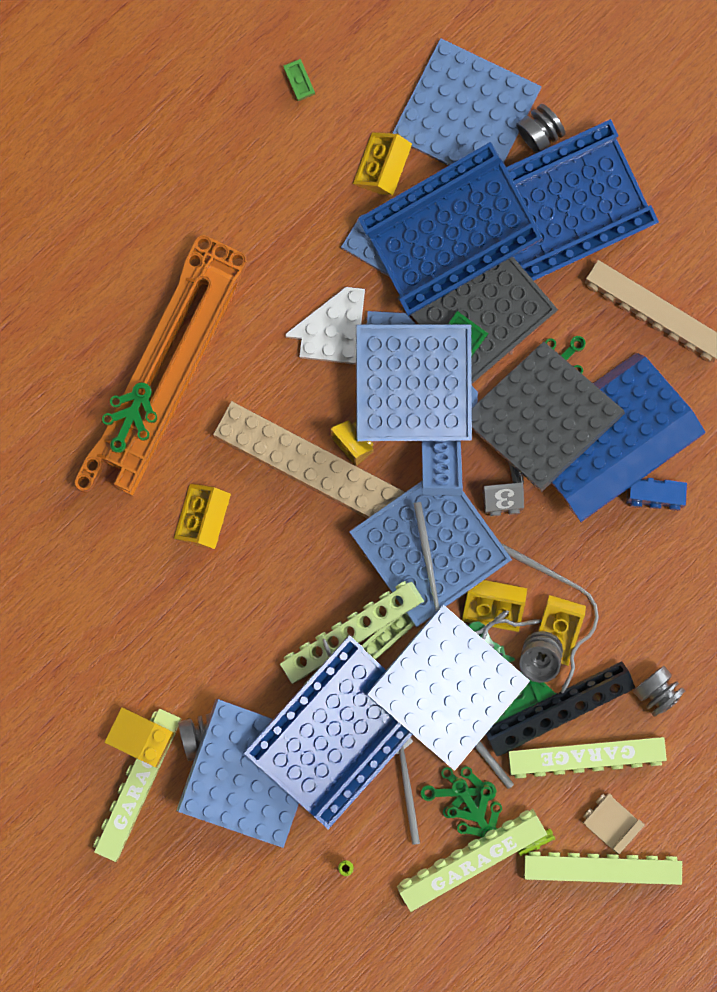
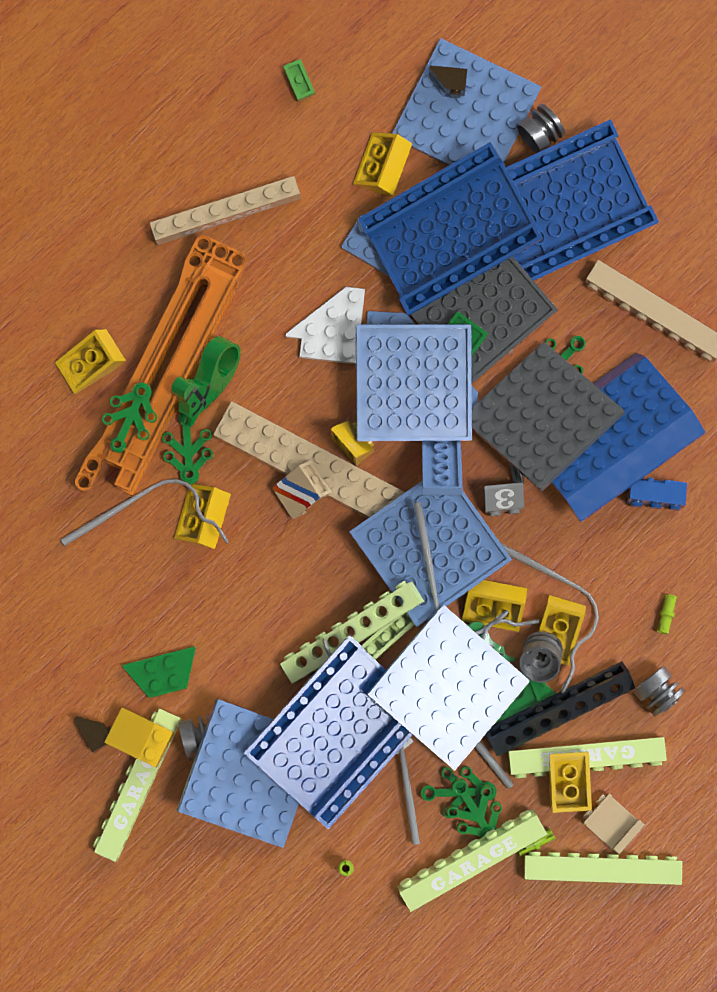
(90, 360): none -> yellow slope
(93, 732): none -> dark brown slope
(105, 516): none -> light grey piece
(163, 672): none -> green wing
(188, 452): none -> green plant
(210, 381): none -> green animal
(225, 210): none -> tan brick
(301, 489): none -> tan panel
(449, 79): none -> dark brown slope
(569, 782): none -> yellow slope
(667, 614): none -> lime pin

